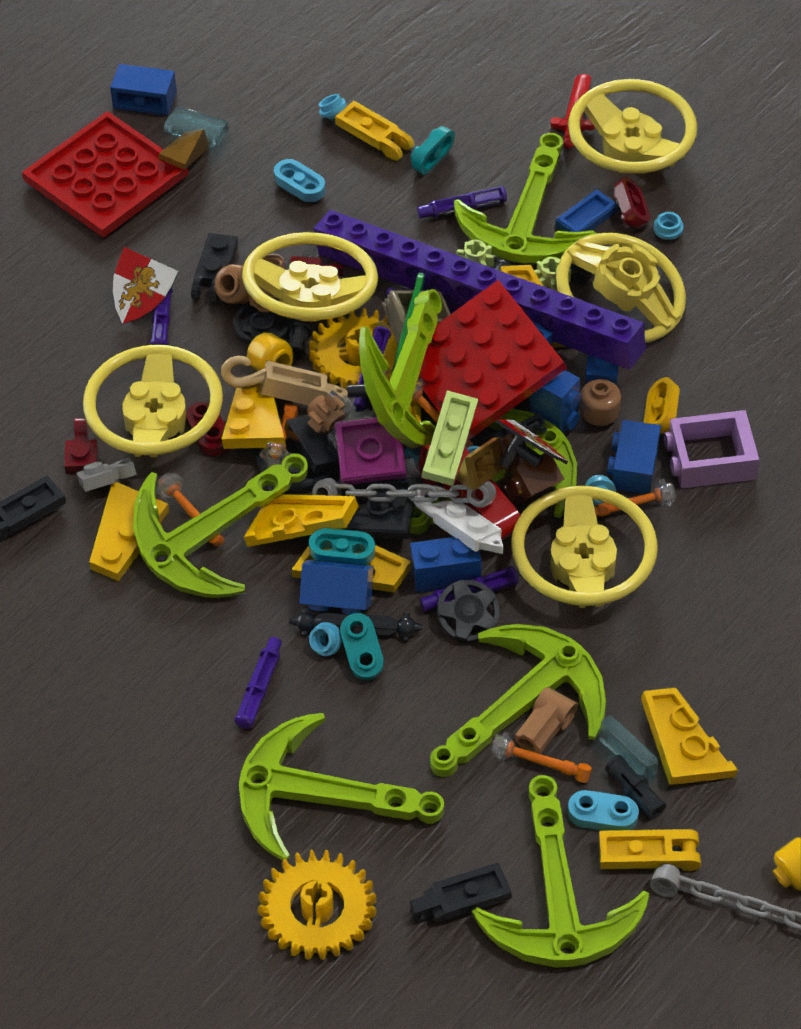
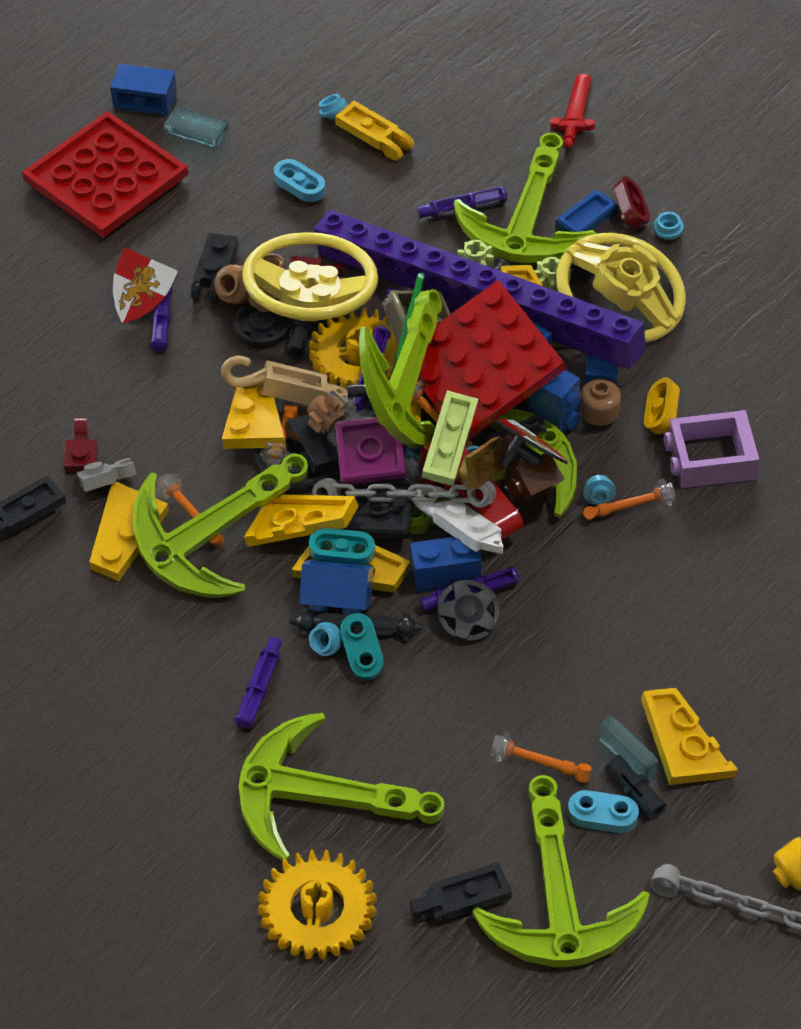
(154, 405): light yellow piece -> none
(185, 149): pearl gold slope -> none
(208, 444): dark red plate -> none
(269, 348): yellow head -> none
(433, 150): teal plate -> none
(549, 714): medium nougat piece -> none
(550, 672): lime piece -> none
(584, 539): light yellow piece -> none
(630, 138): light yellow piece -> none
(635, 456): blue brick -> none
(649, 849): yellow plate -> none

